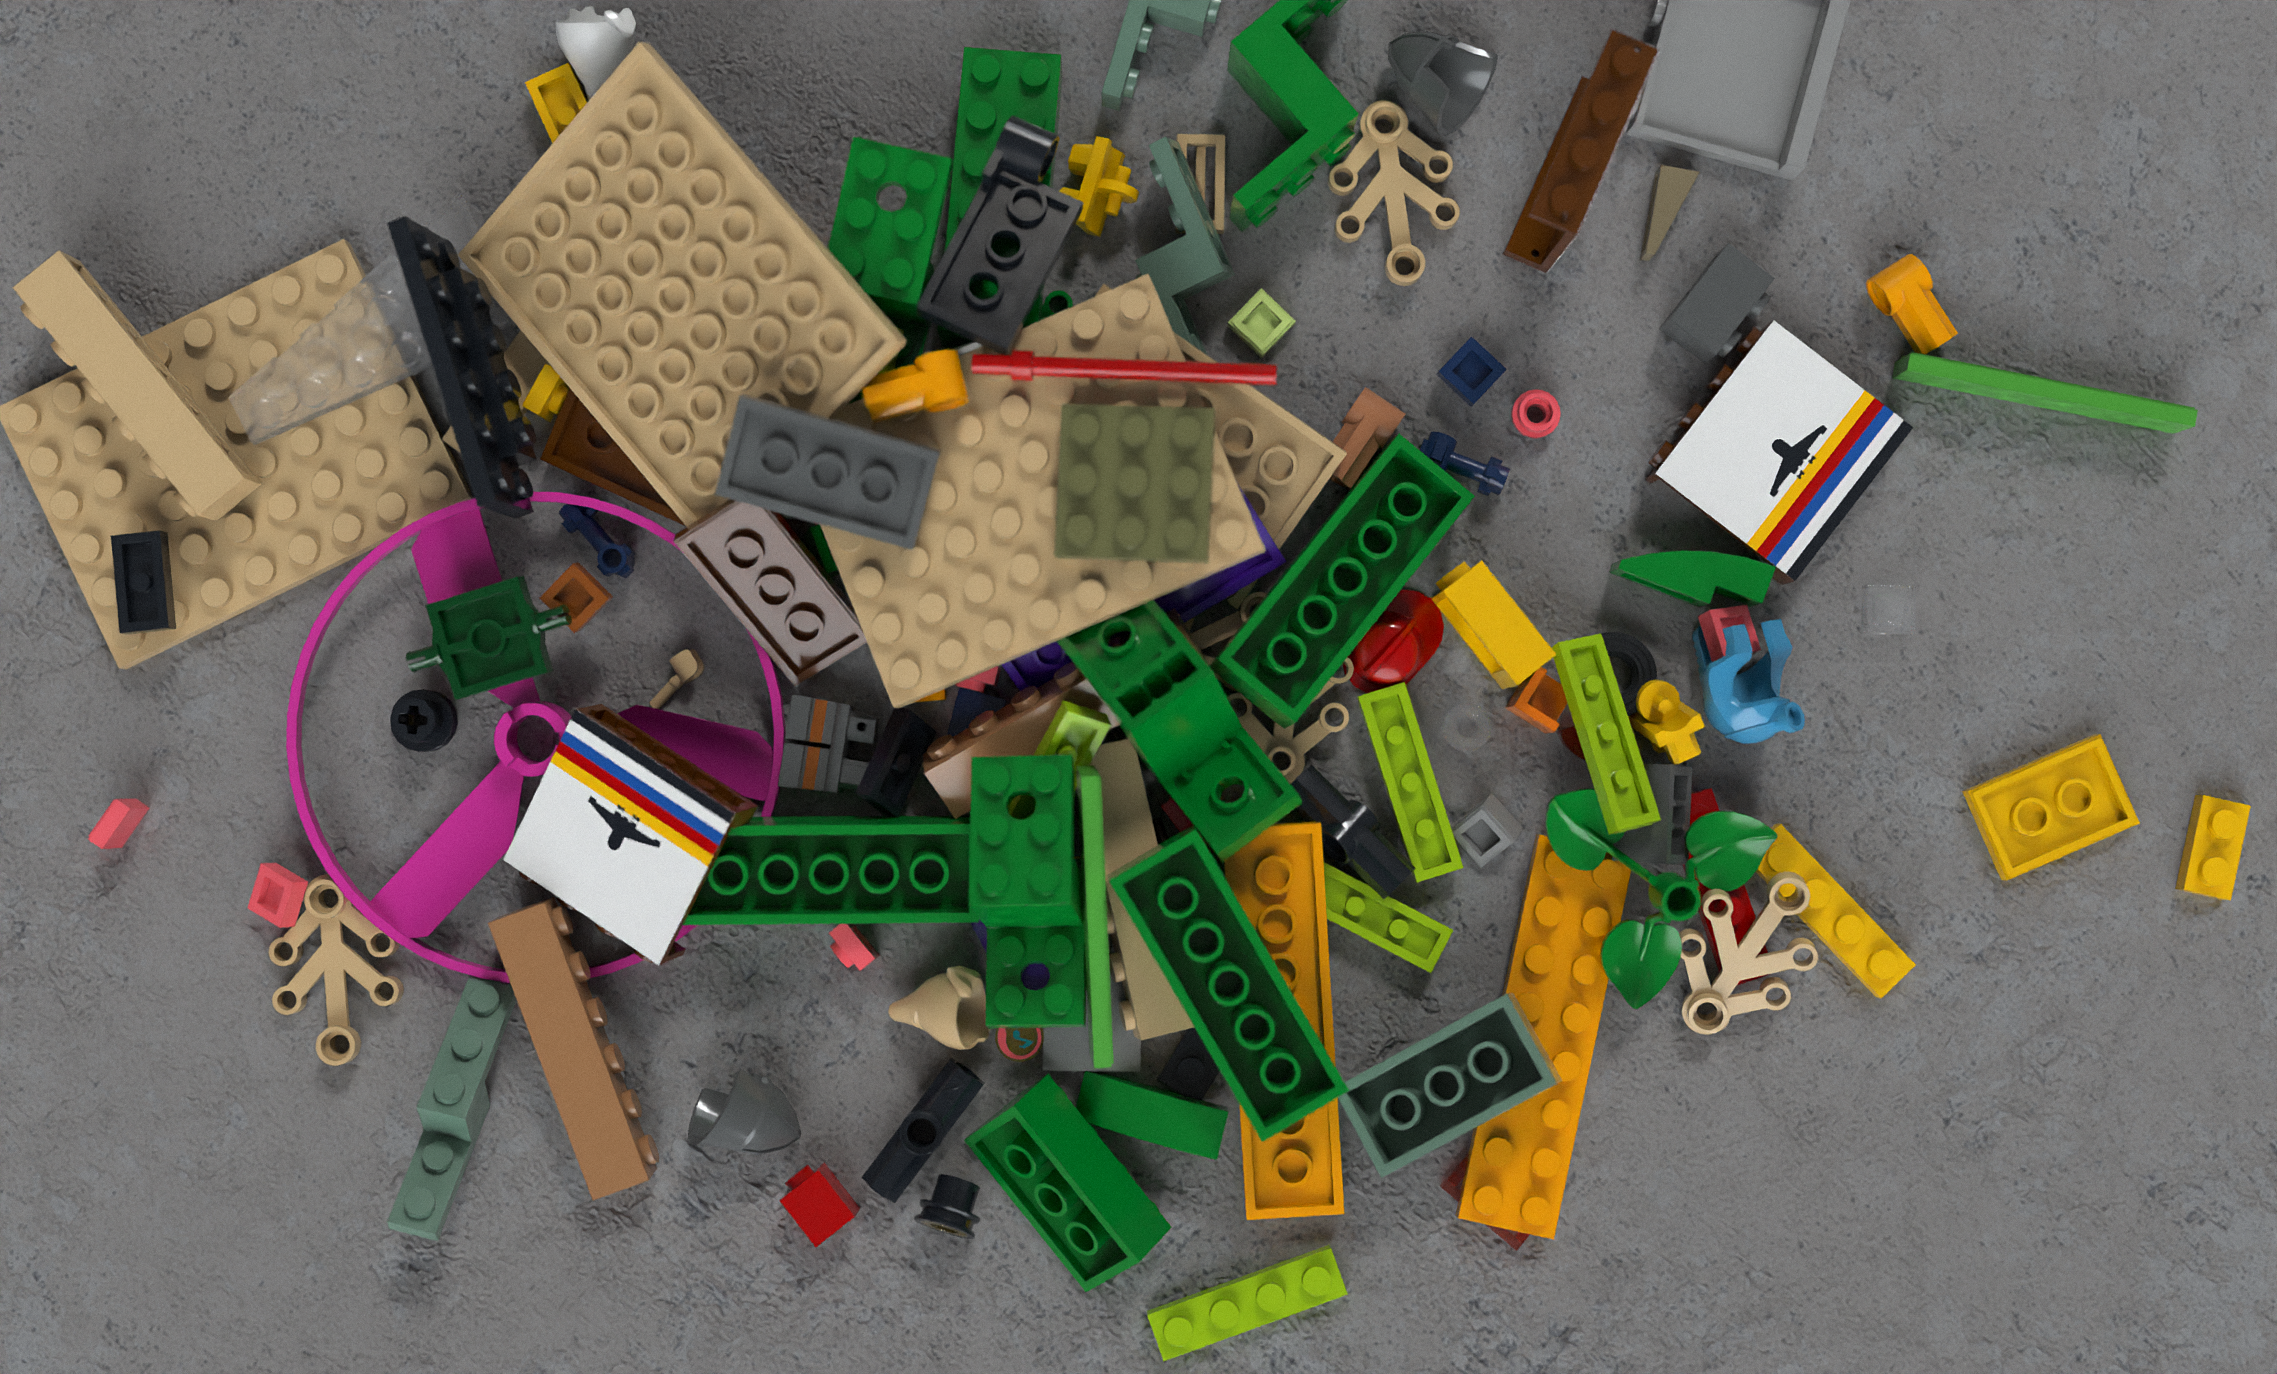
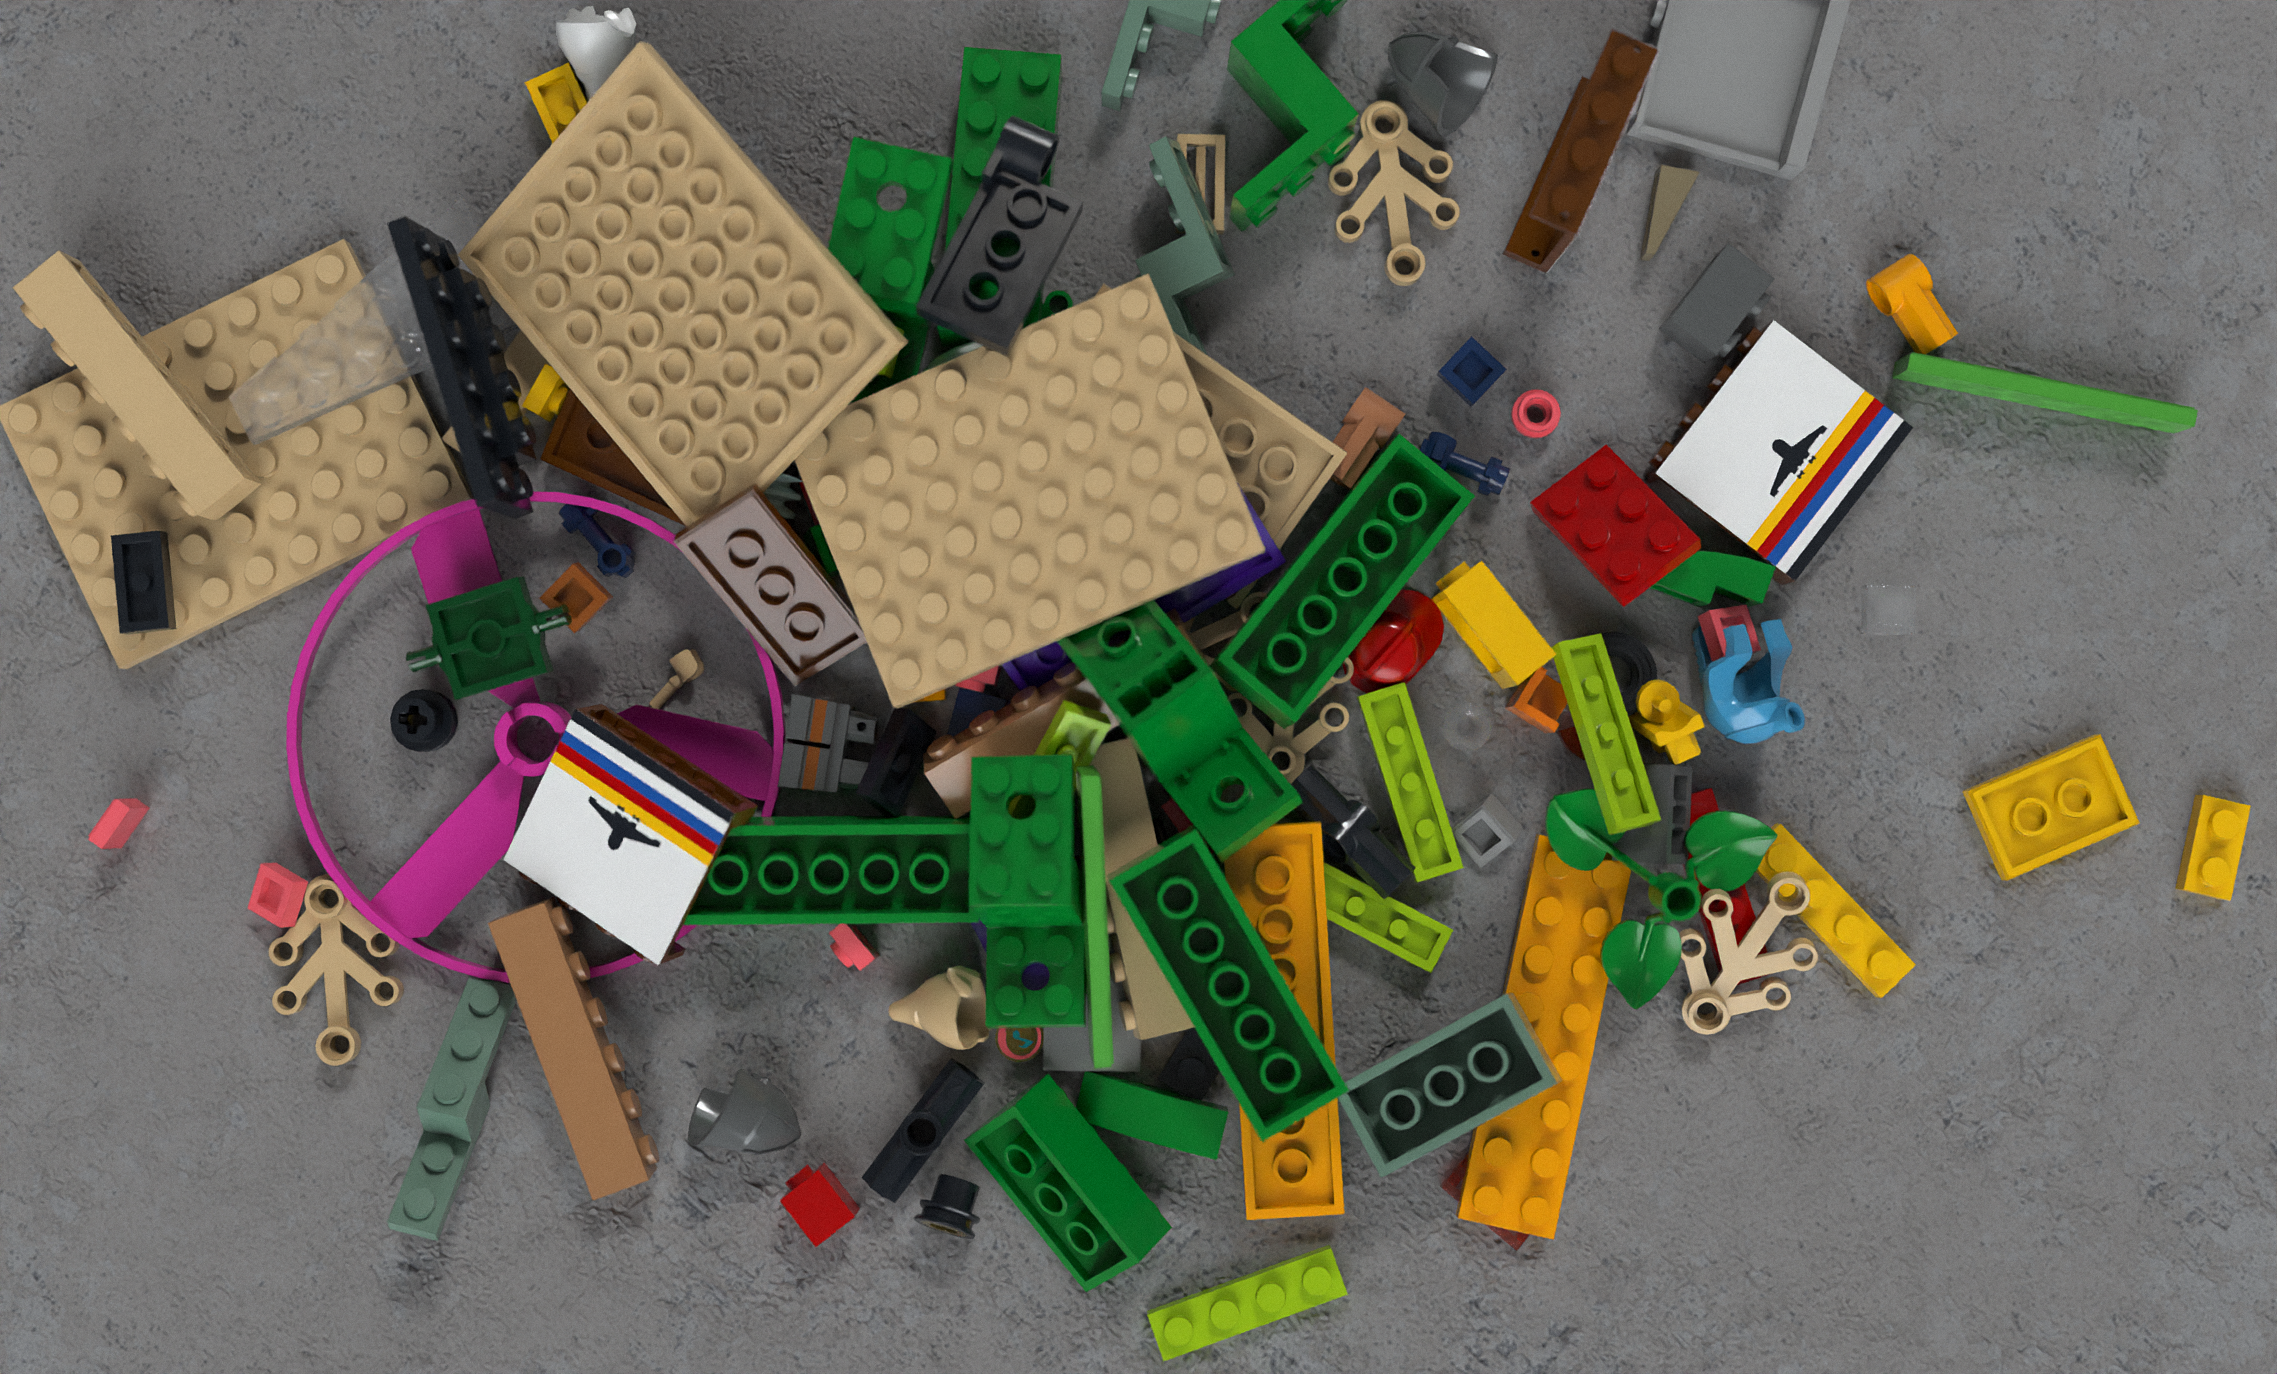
(827, 471): dark grey plate -> none
(930, 385): light orange piece -> none
(1024, 366): red bar -> none
(1103, 183): yellow hips -> none
(1135, 483): olive plate -> none
(1261, 323): yellowish green tile -> none
(1615, 525): none -> red plate

